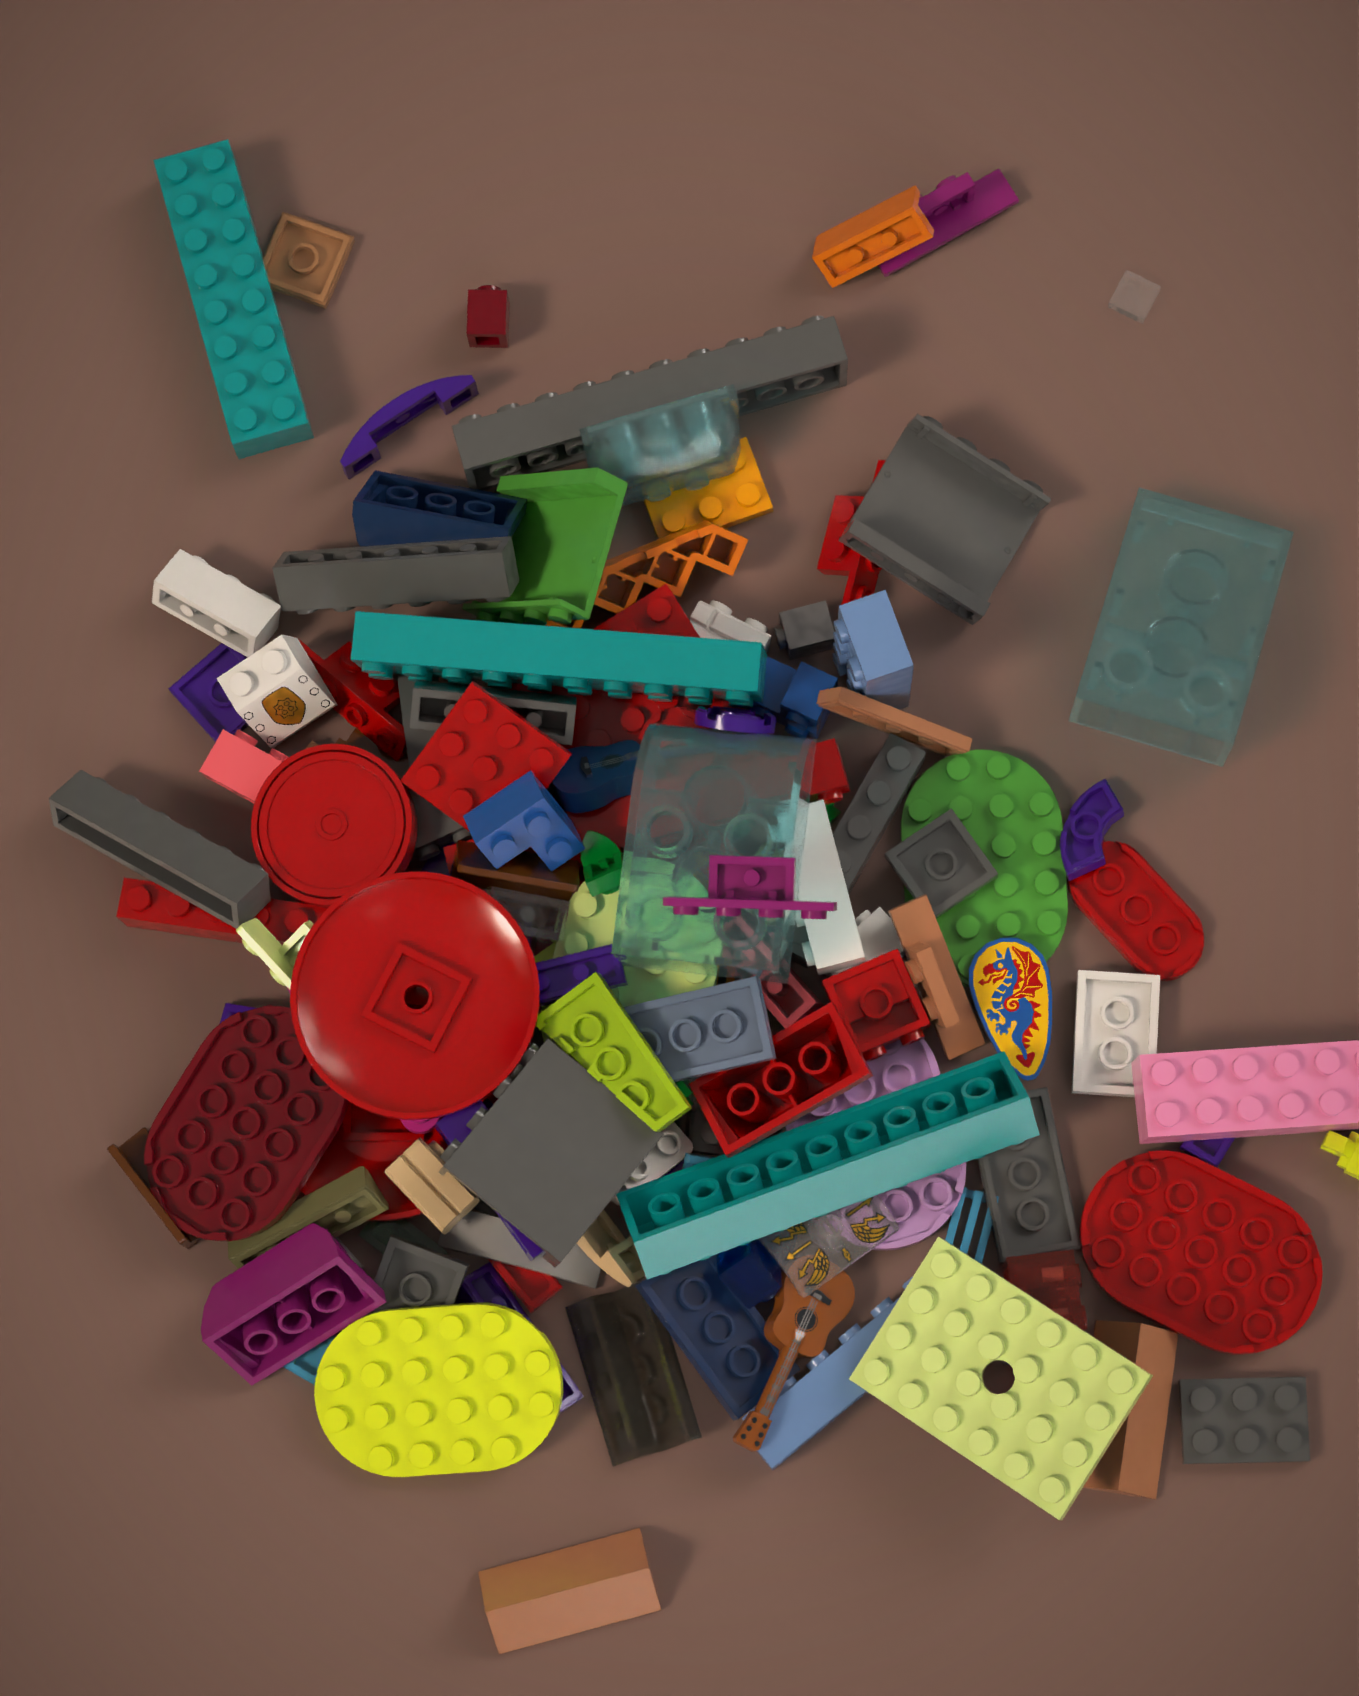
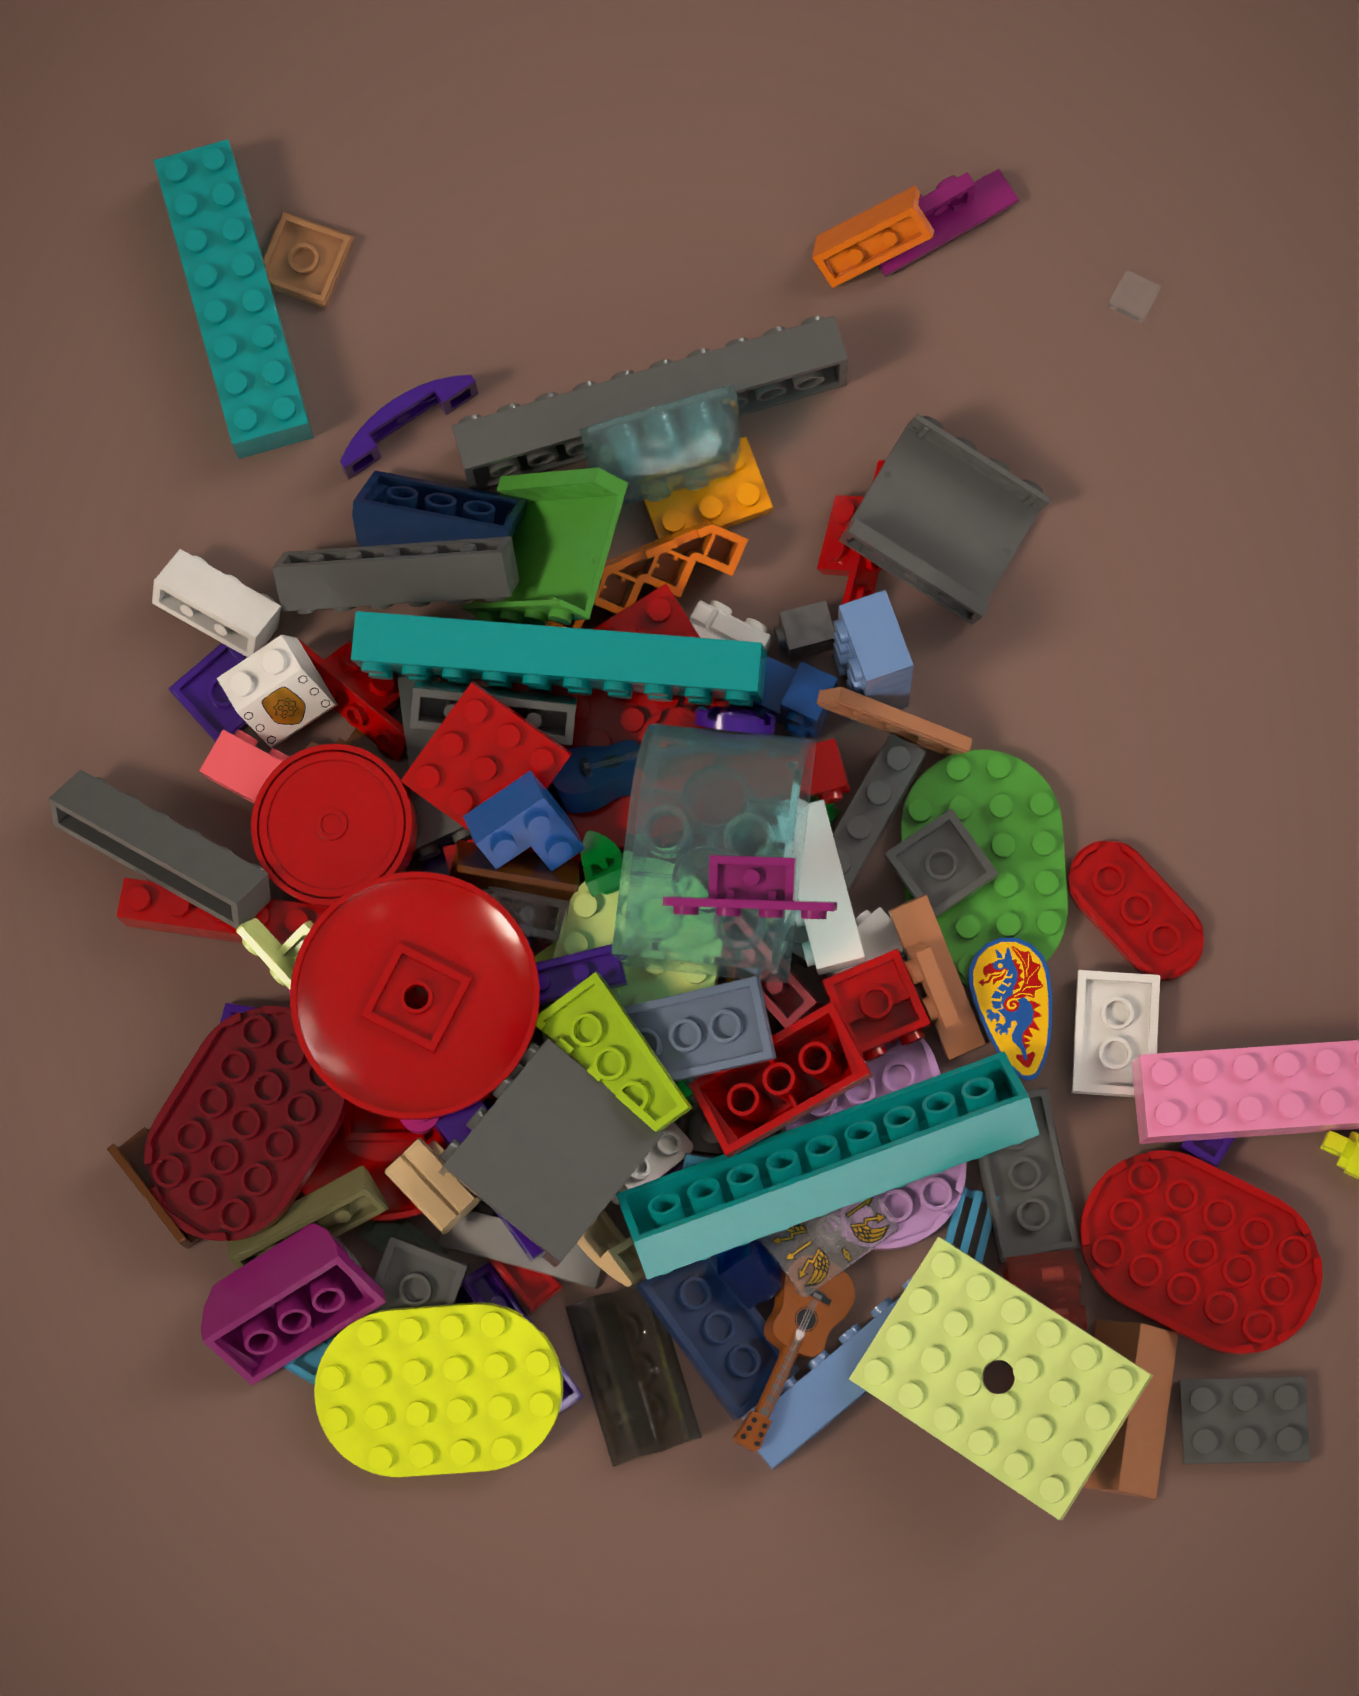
(488, 317): dark red brick -> none
(568, 1591): nougat slope -> none
(1086, 827): dark purple tile -> none
(1181, 627): clear light blue slope -> none

